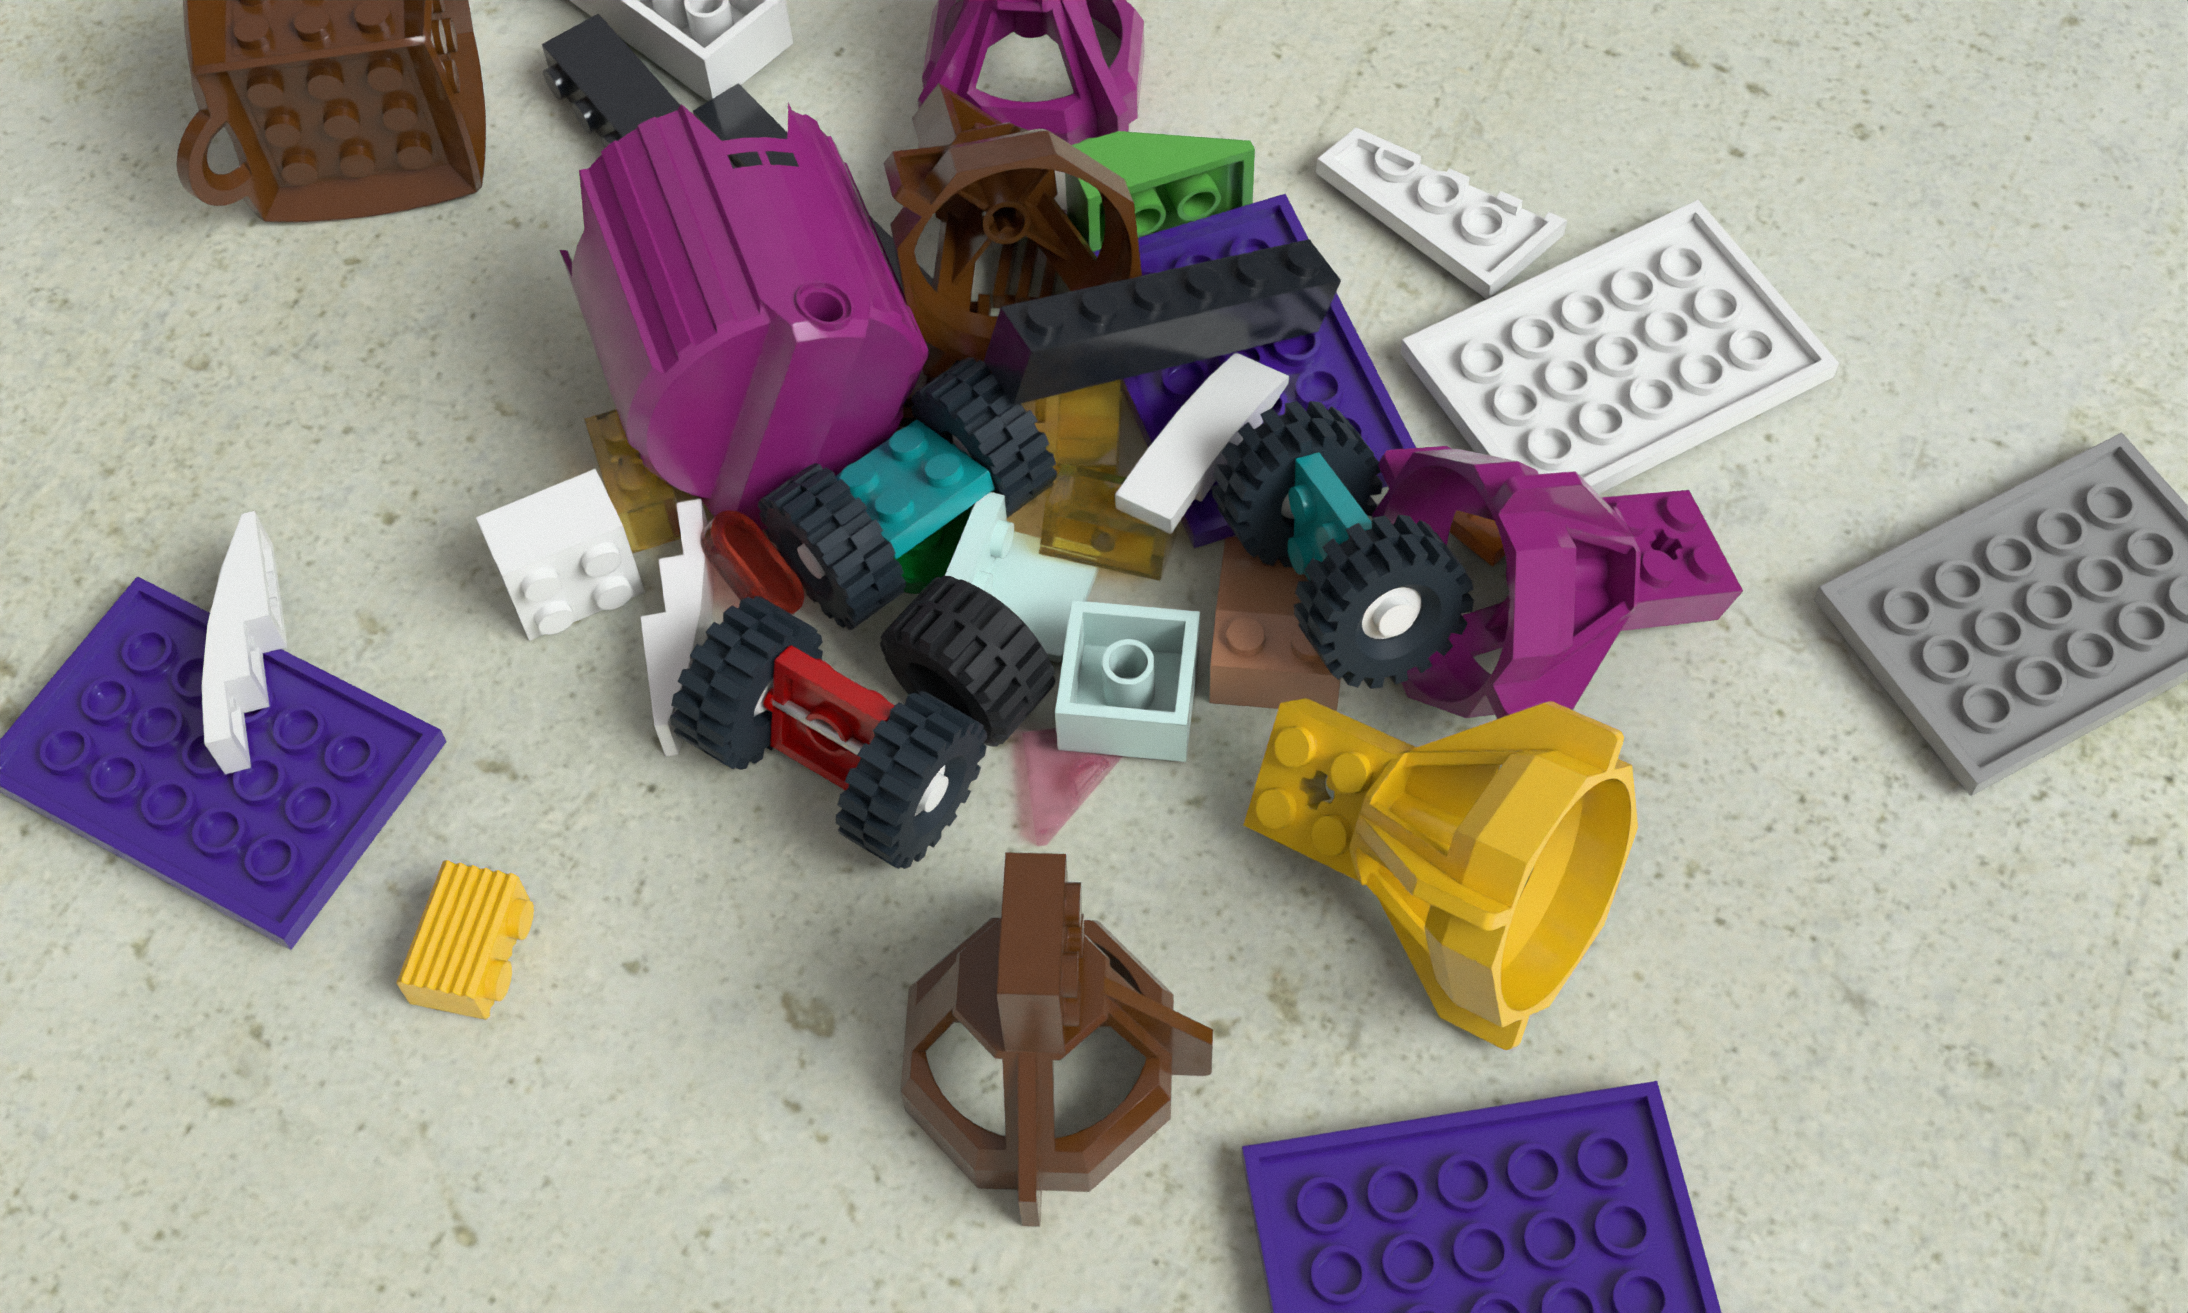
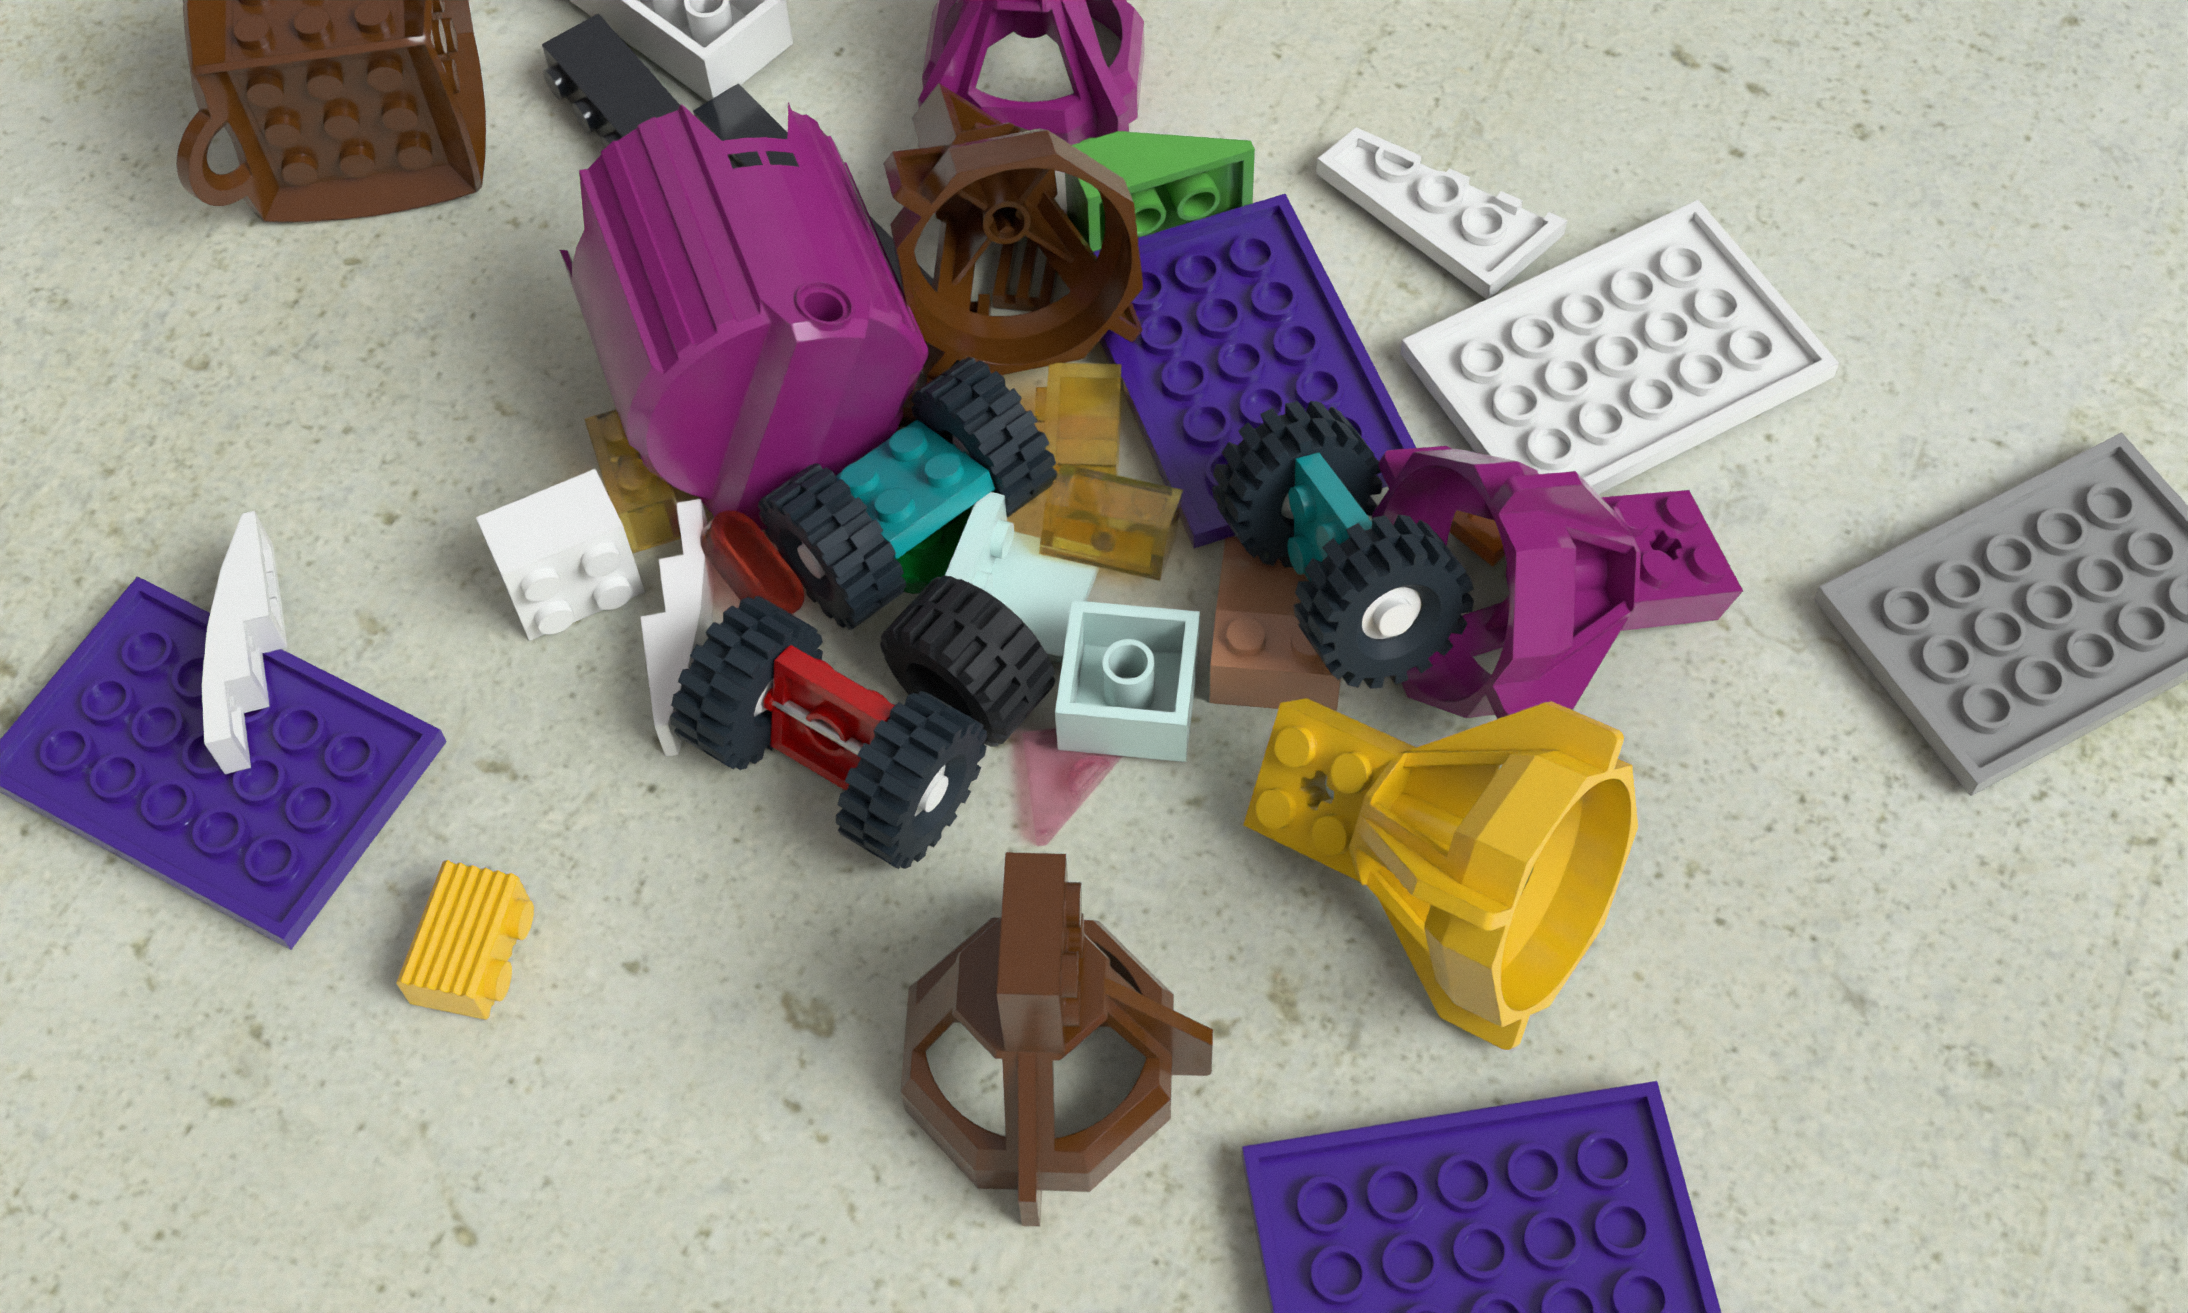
(1159, 320): black brick -> none
(1186, 451): white slope -> none

